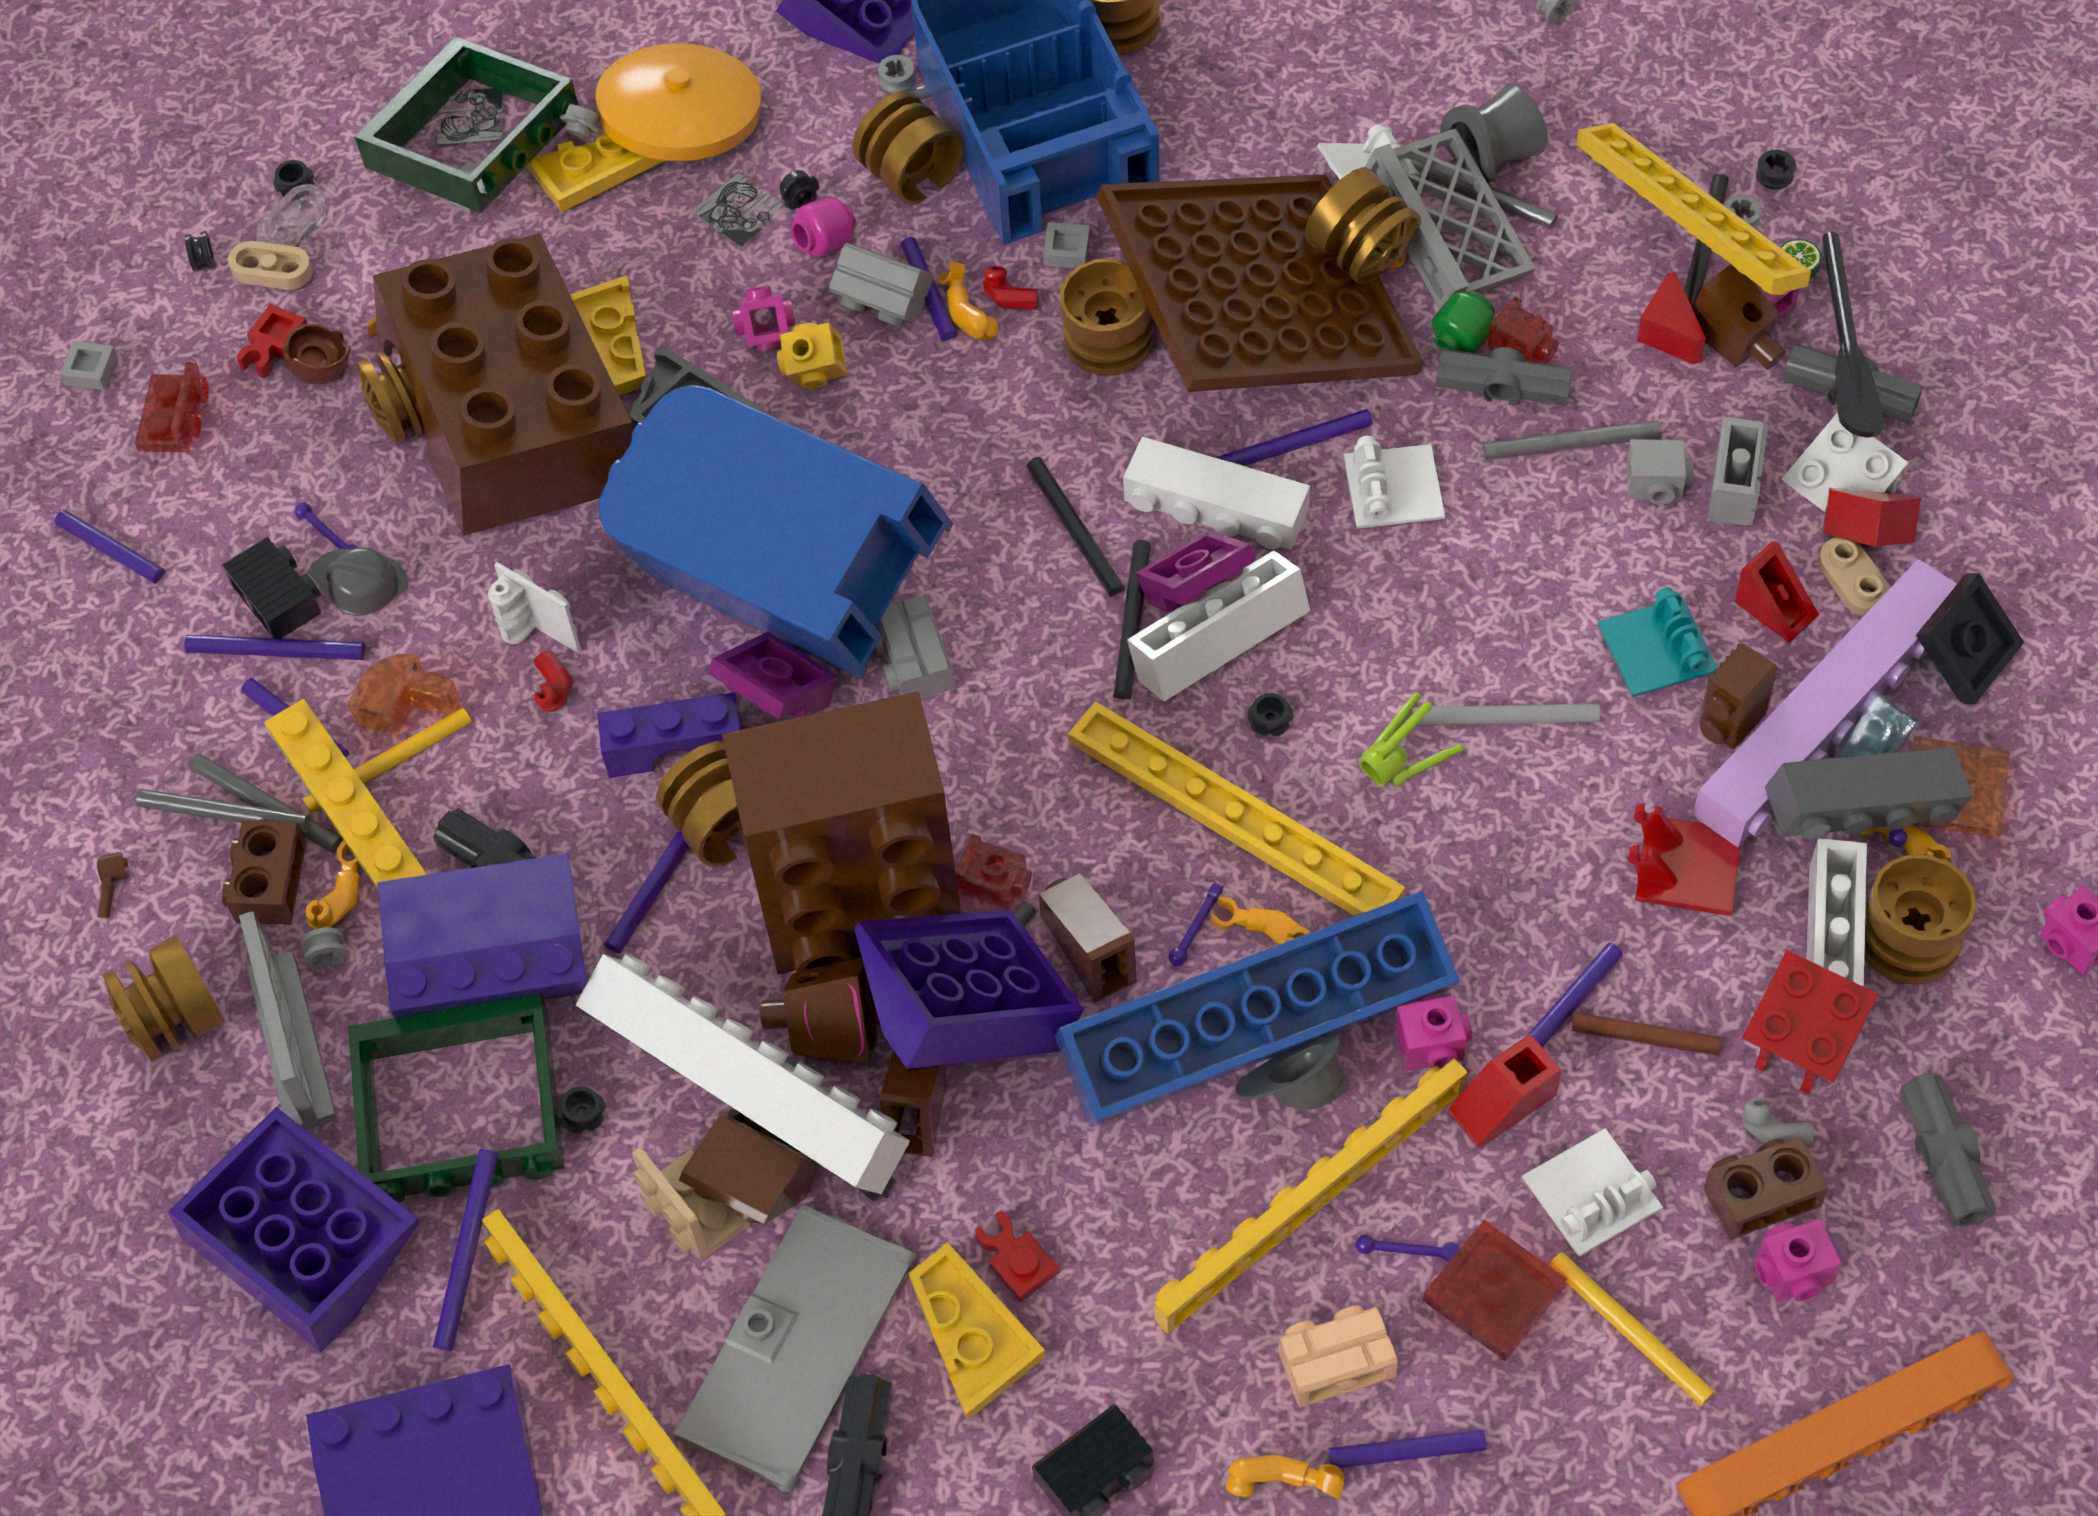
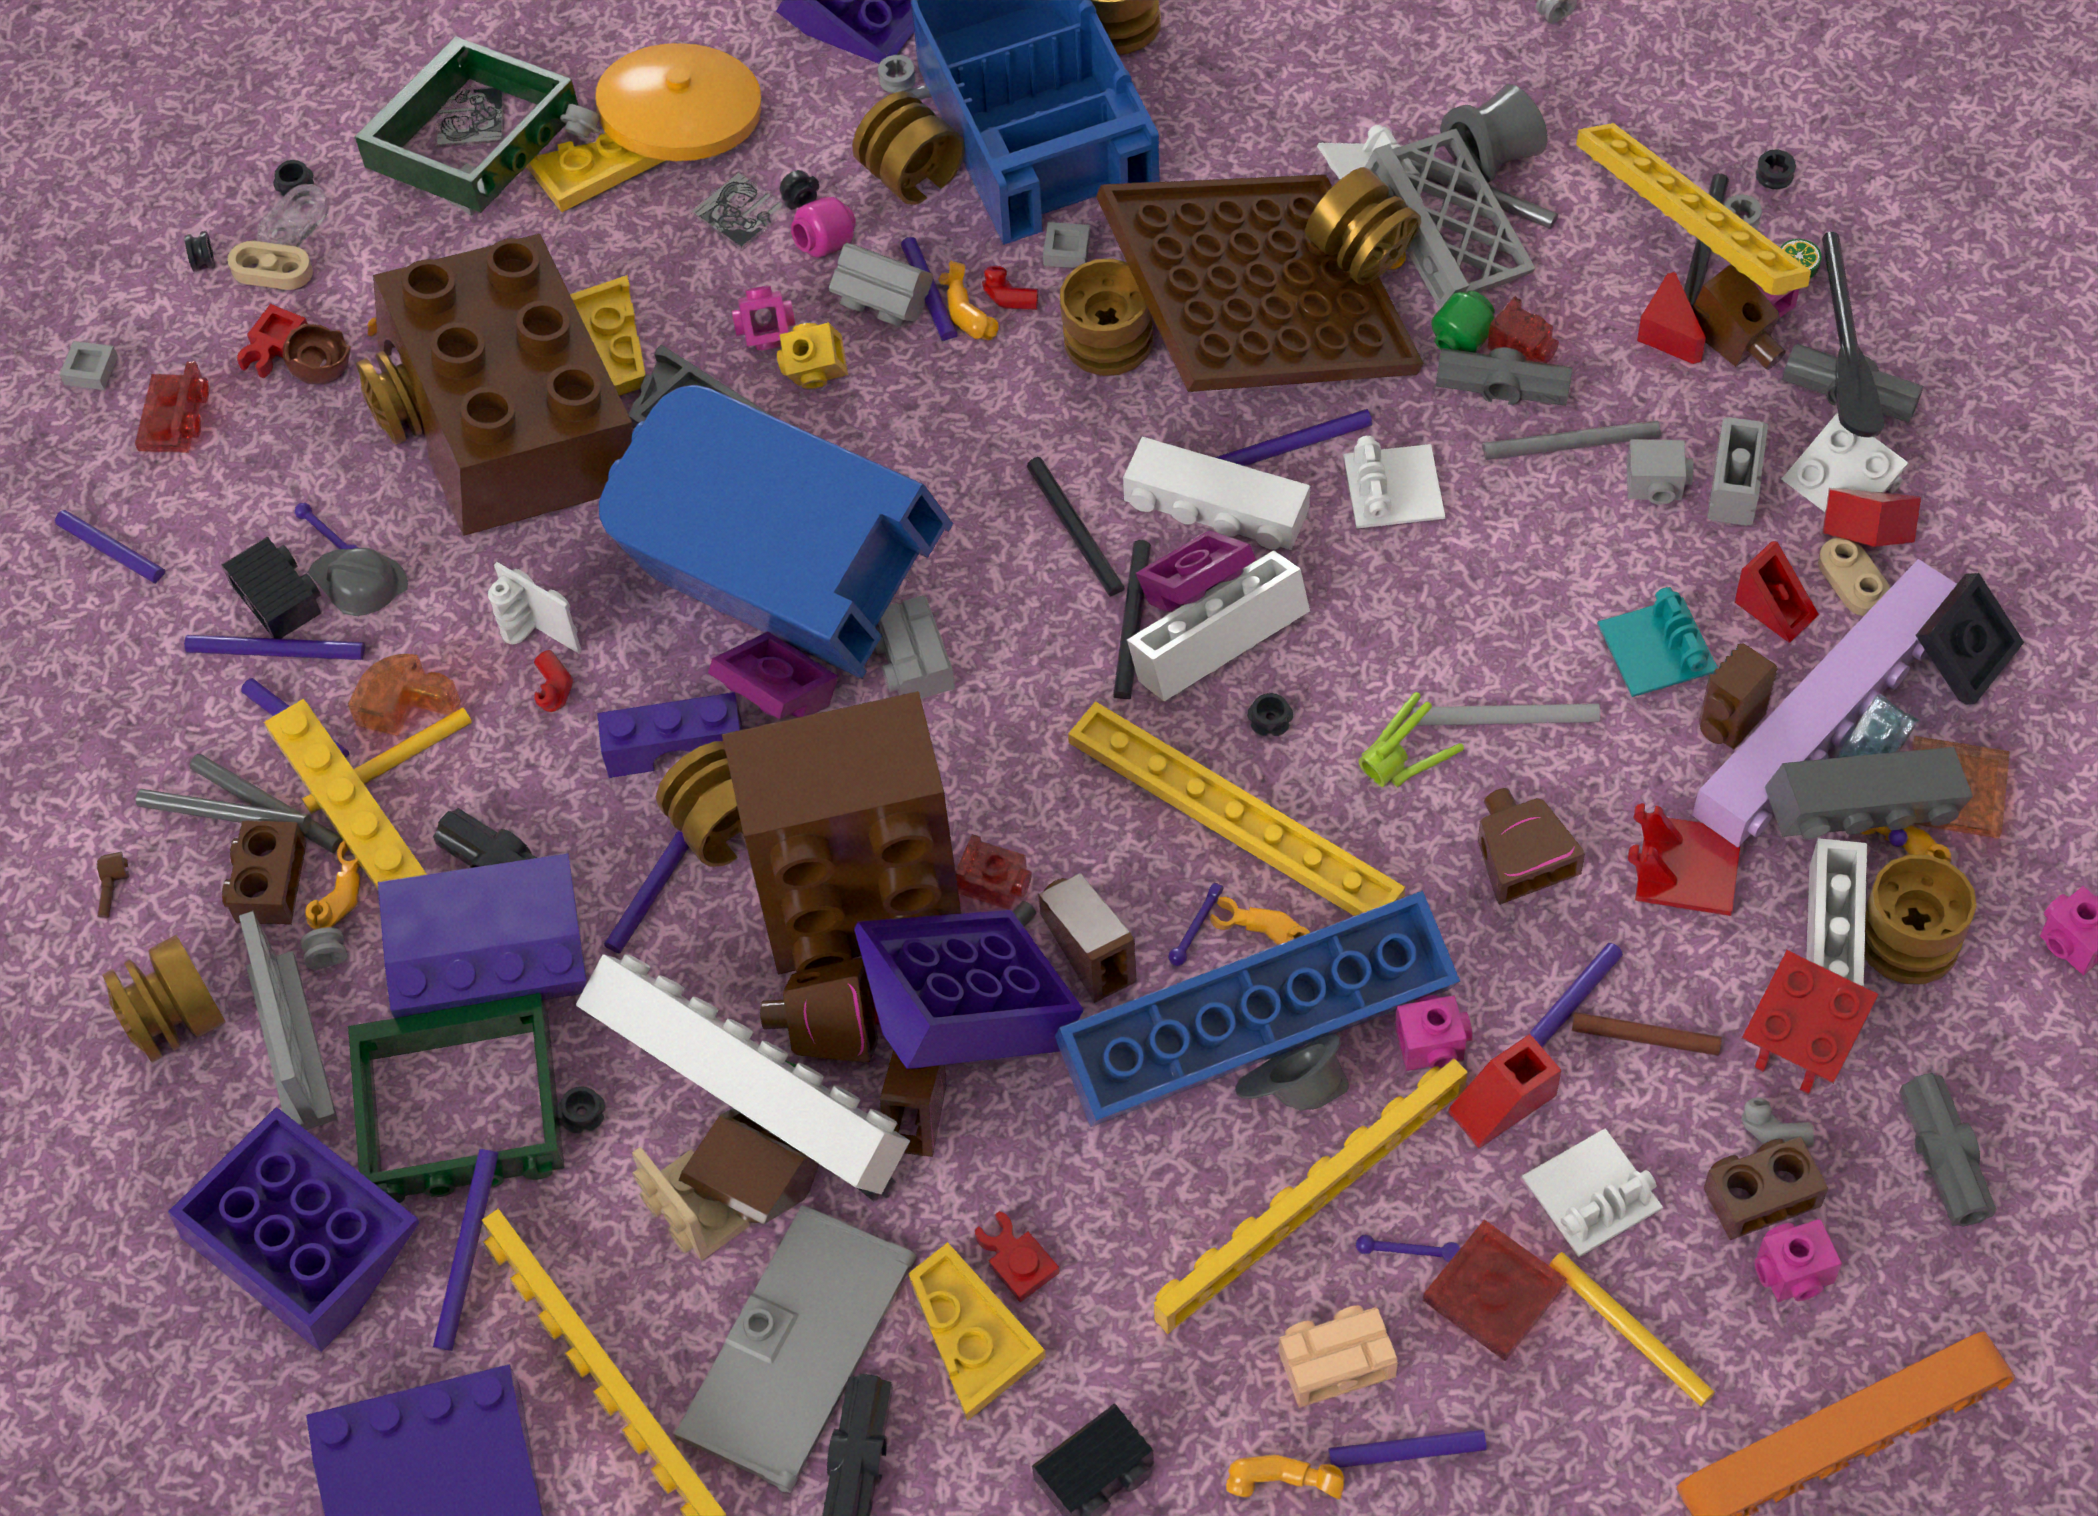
(1525, 846): none -> reddish brown torso

